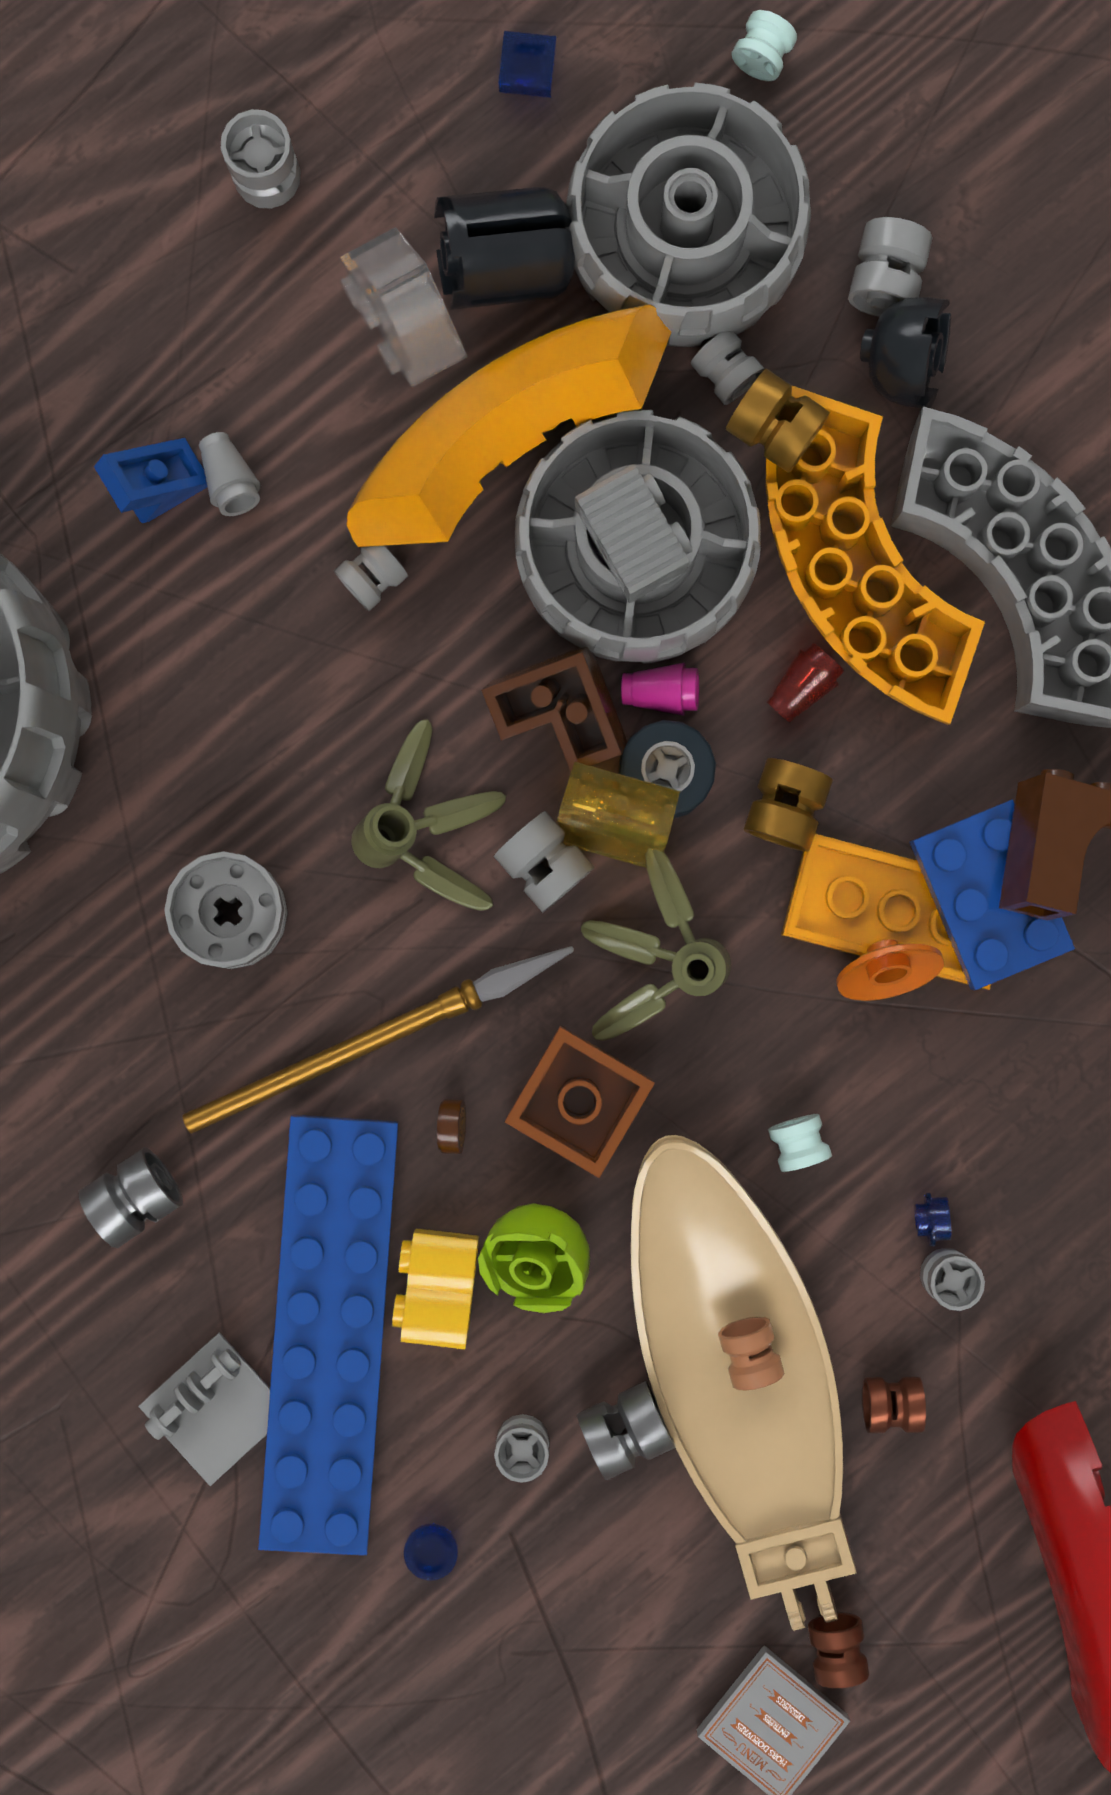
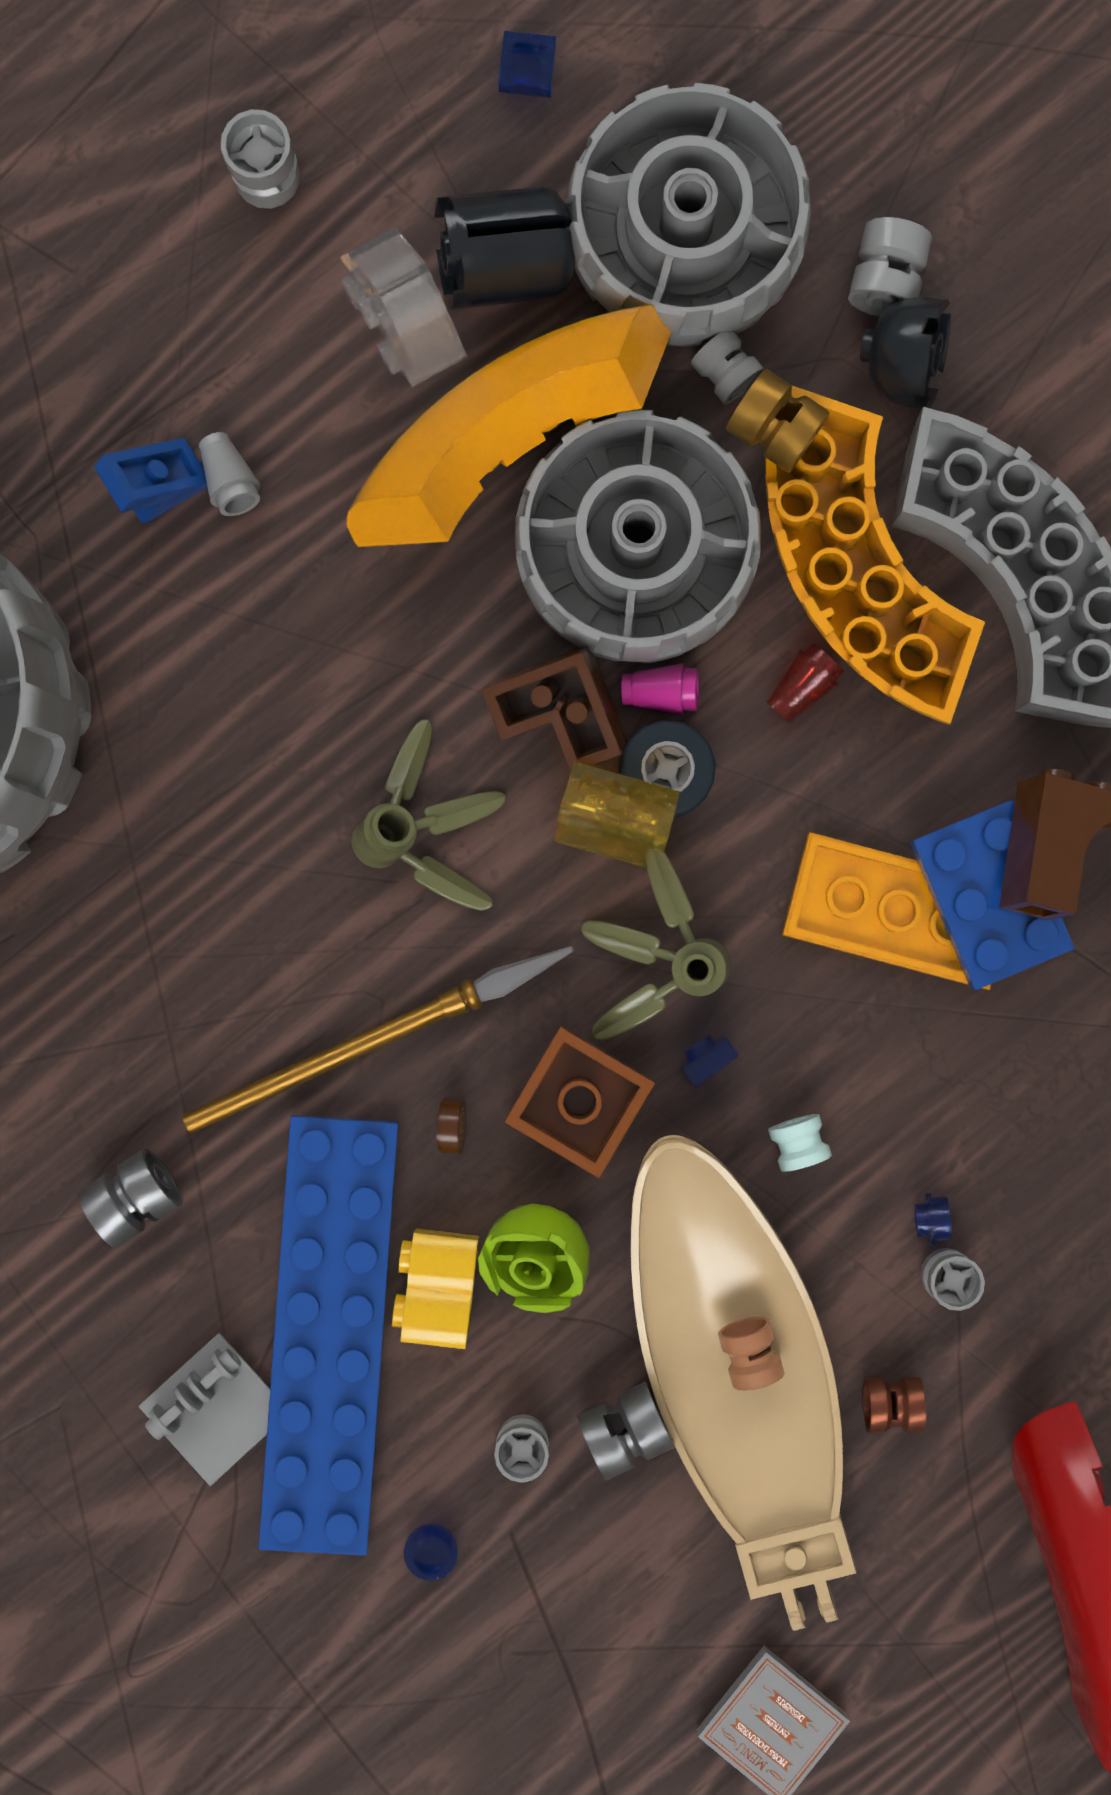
(195, 916): light grey wheel -> none
(380, 565): light grey wheel -> none
(532, 845): light grey wheel -> none
(633, 532): light grey brick -> none
(707, 1058): none -> clear blue plate
(764, 45): light aqua wheel -> none
(781, 822): pearl gold wheel -> none
(838, 1651): copper wheel -> none
(889, 970): orange dish -> none

